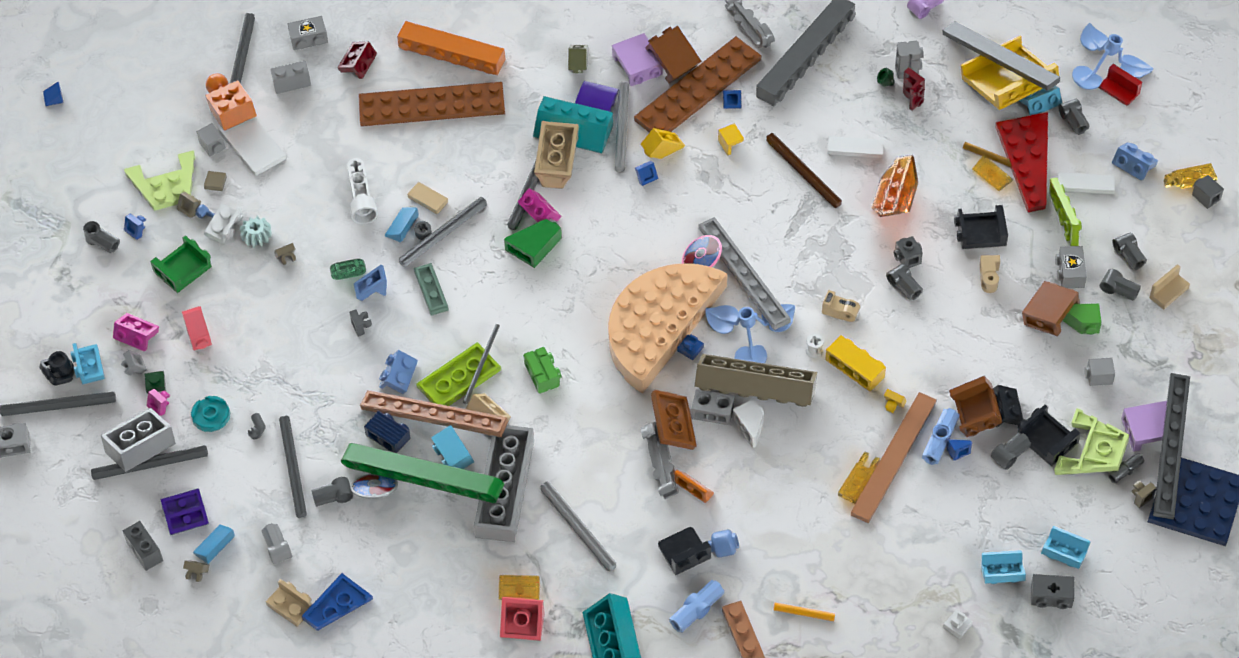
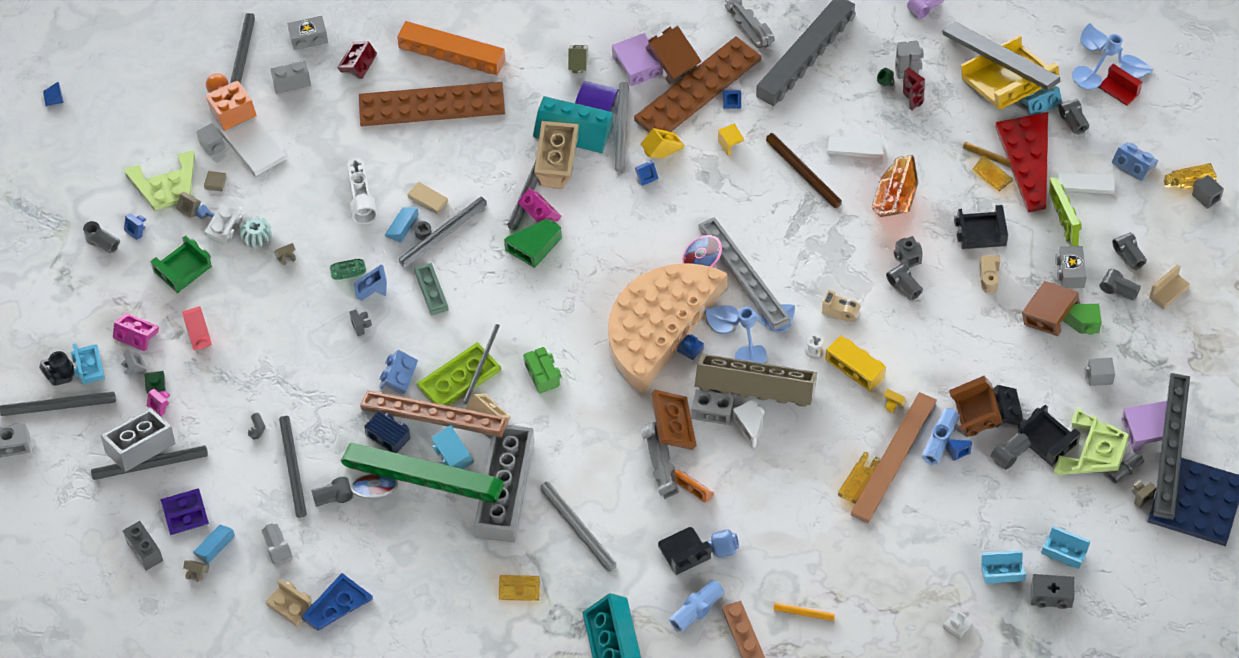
(210, 414): teal tile -> none
(522, 618): coral slope -> none

